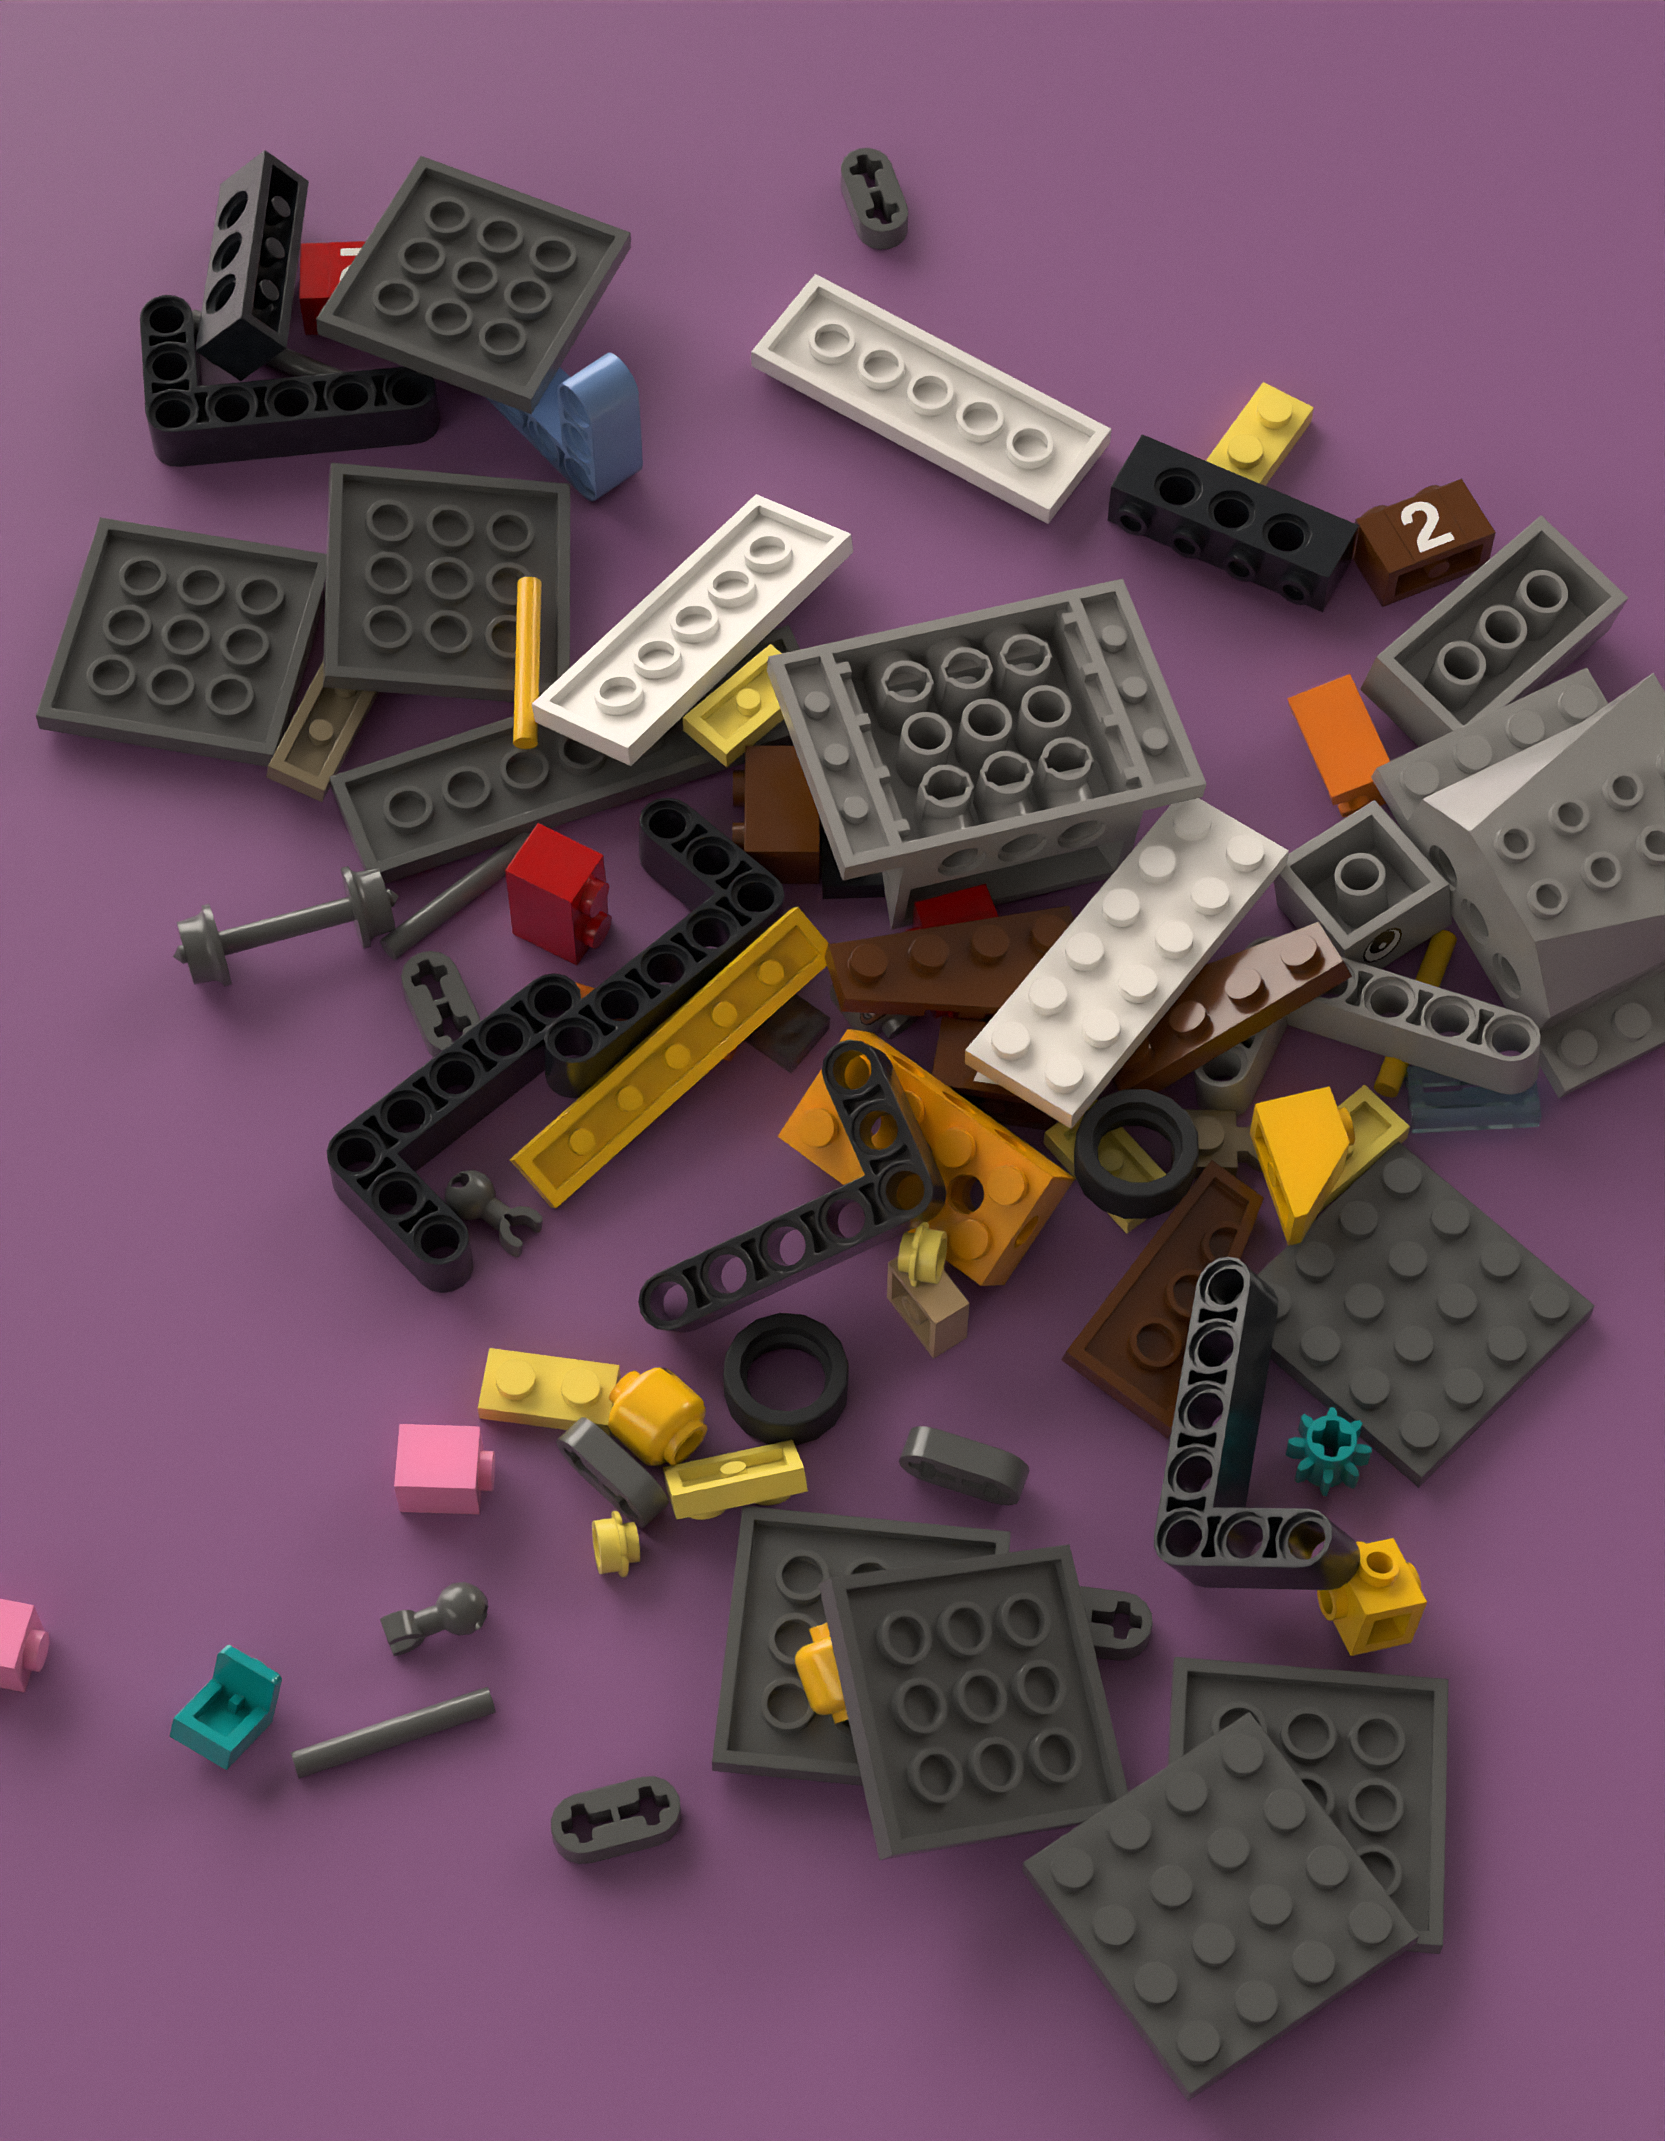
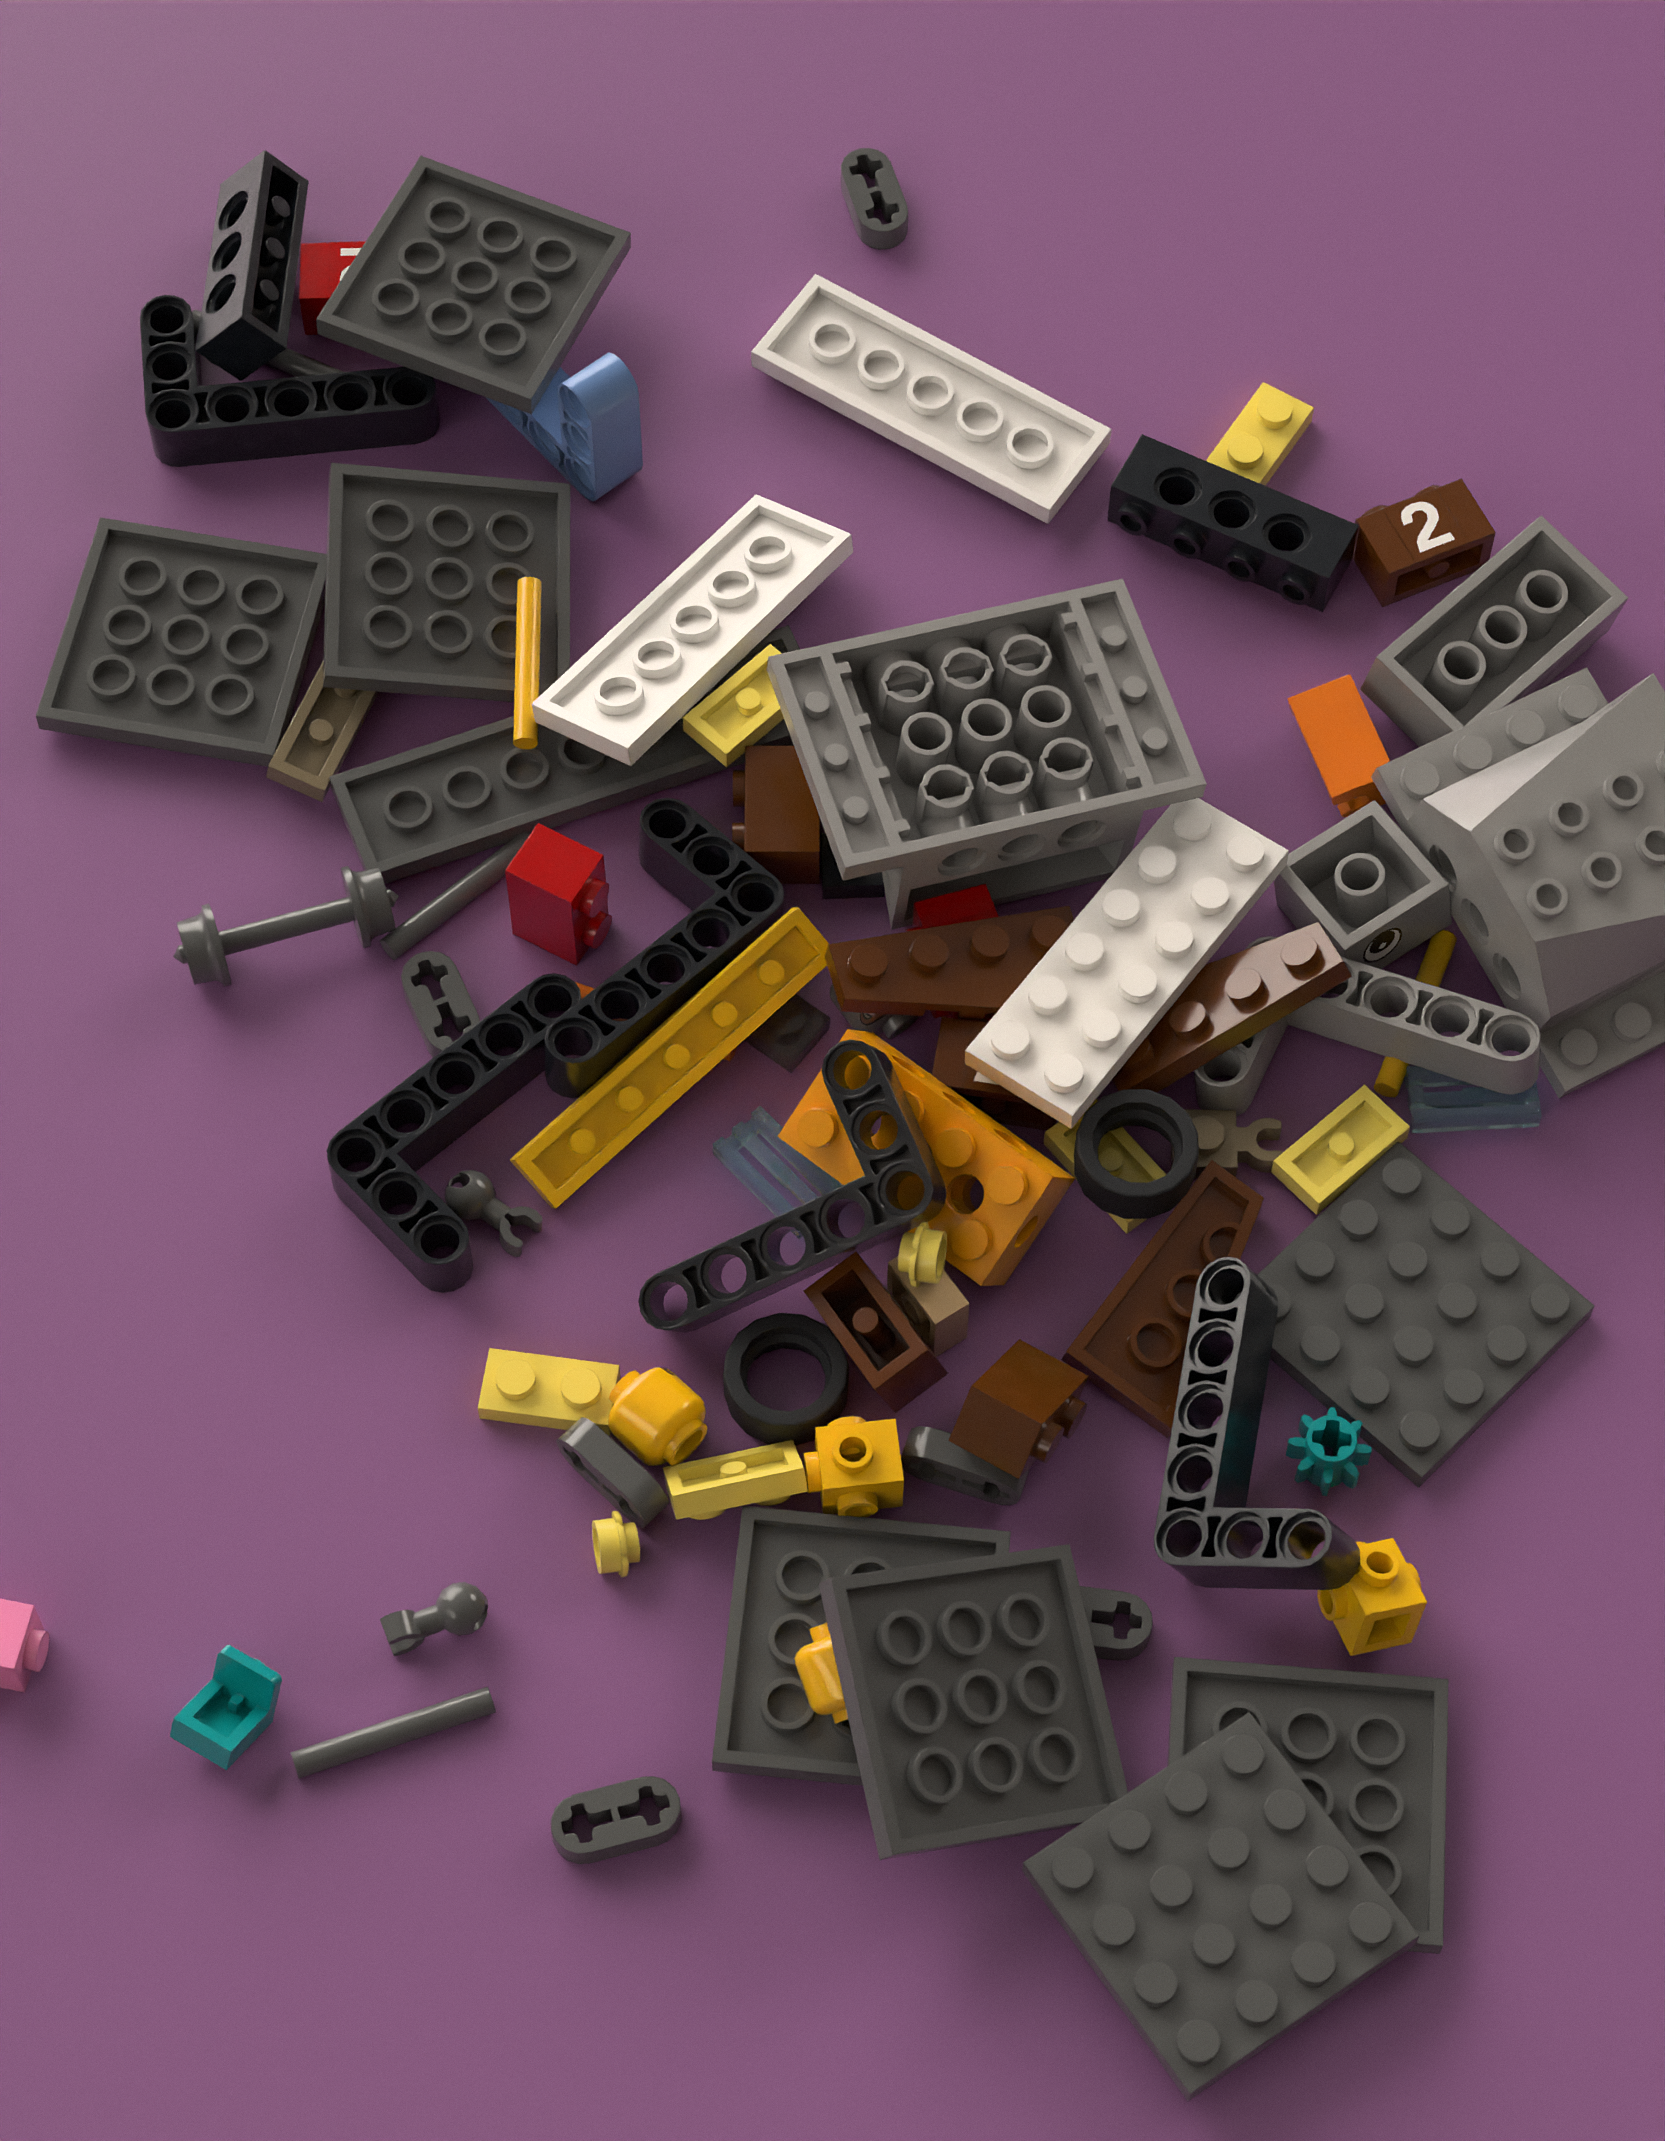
(442, 1469): bright pink brick -> none
(746, 1135): none -> clear light blue tile
(856, 1466): none -> yellow brick
(875, 1332): none -> reddish brown brick
(1020, 1409): none -> reddish brown brick
(1301, 1153): yellow slope -> none

